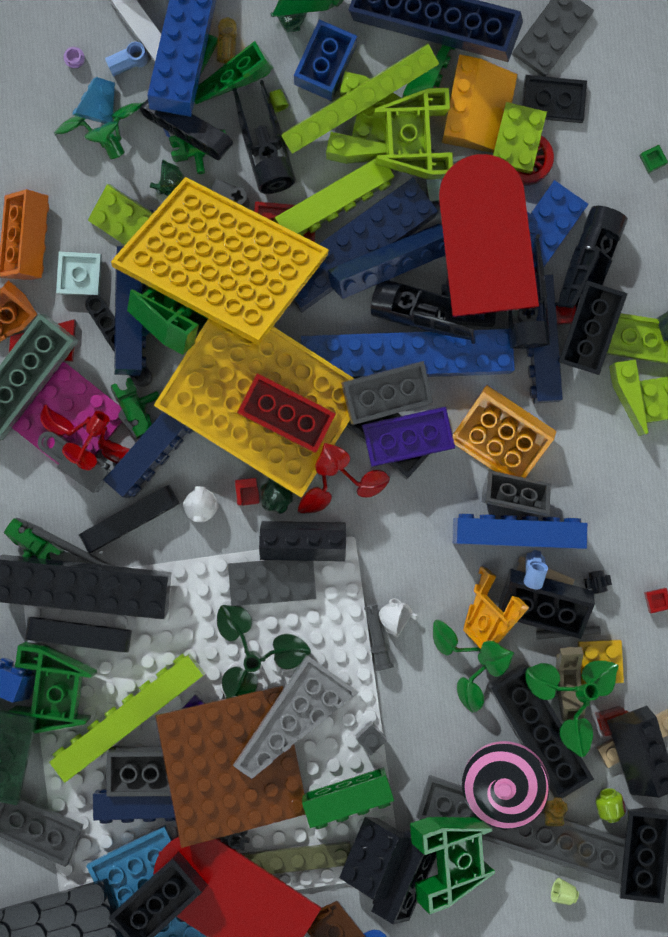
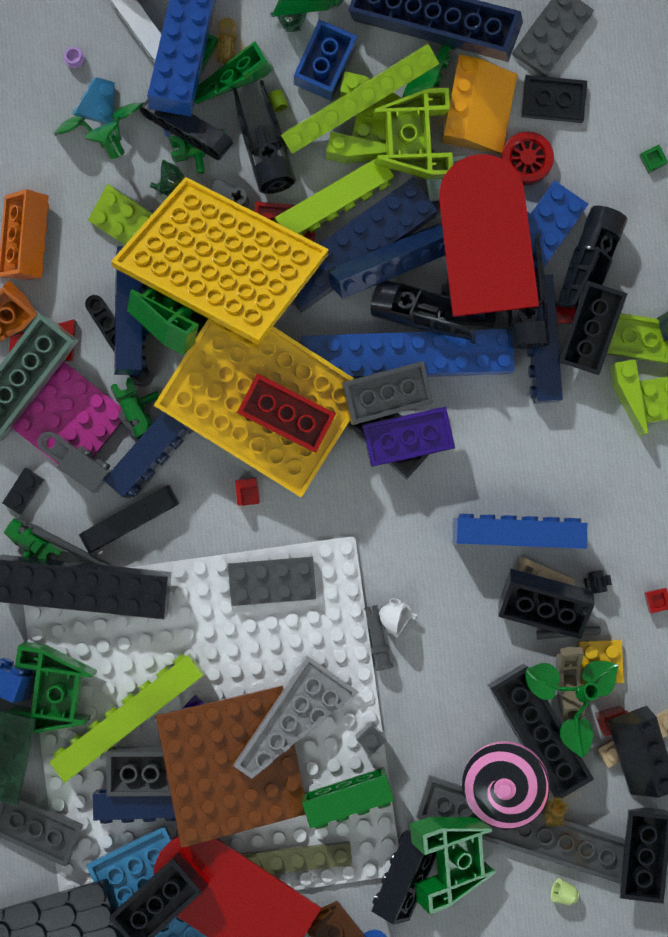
(23, 491): none -> black plate
(78, 634): black beam -> none
(79, 274): light aqua plate -> none
(95, 426): red plant -> none
(124, 59): light blue piece -> none
(200, 504): white helmet -> none
(236, 844): black gear -> none
(275, 497): clear green helmet -> none
(288, 651): dark green plant -> none
(302, 541): black slope -> none
(329, 463): red plant -> none
(375, 858): black brick -> none
(485, 619): light orange wing -> none
(491, 655): green plant -> none
(503, 434): light orange slope -> none
(517, 493): dark grey slope -> none
(519, 136): lime plate -> none
(535, 570): light blue piece -> none
(610, 805): lime head -> none

